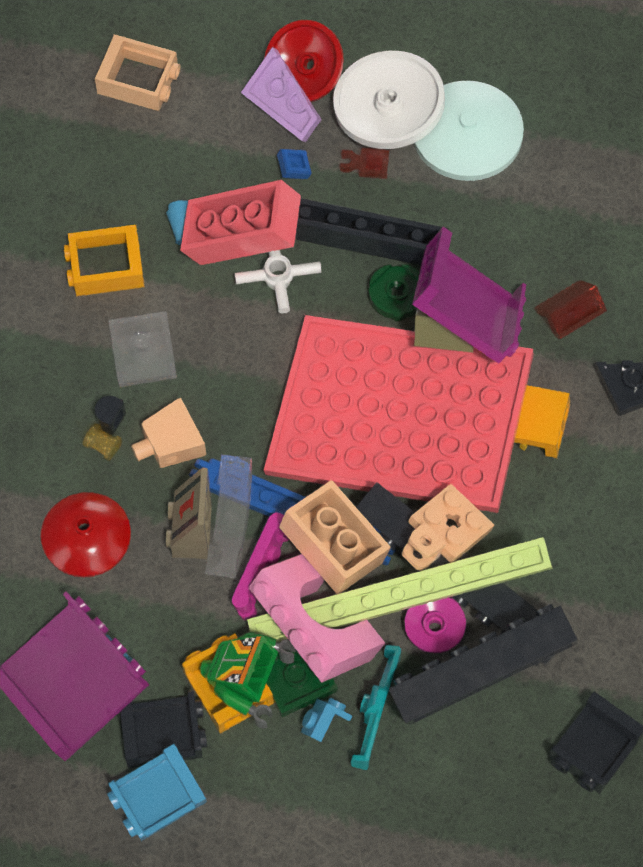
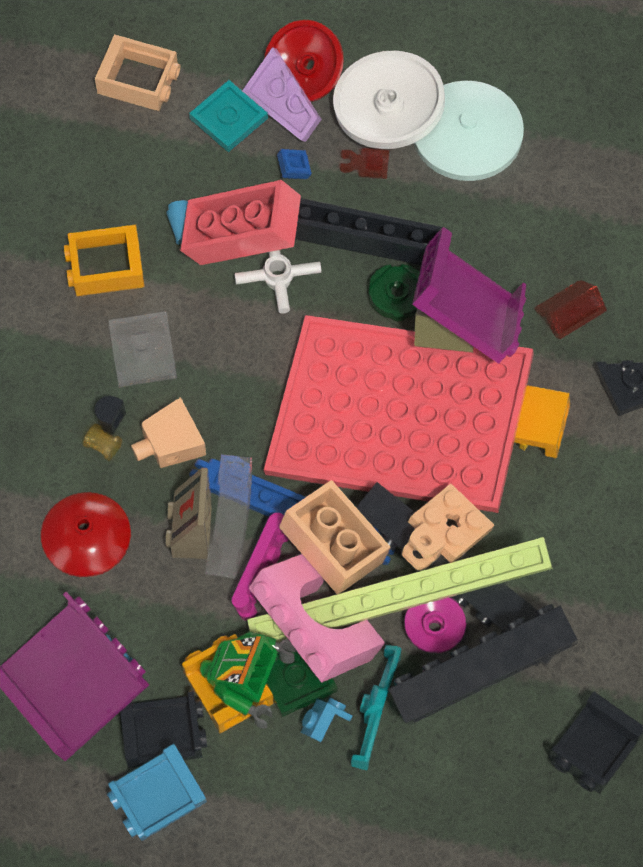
(228, 116): none -> teal plate

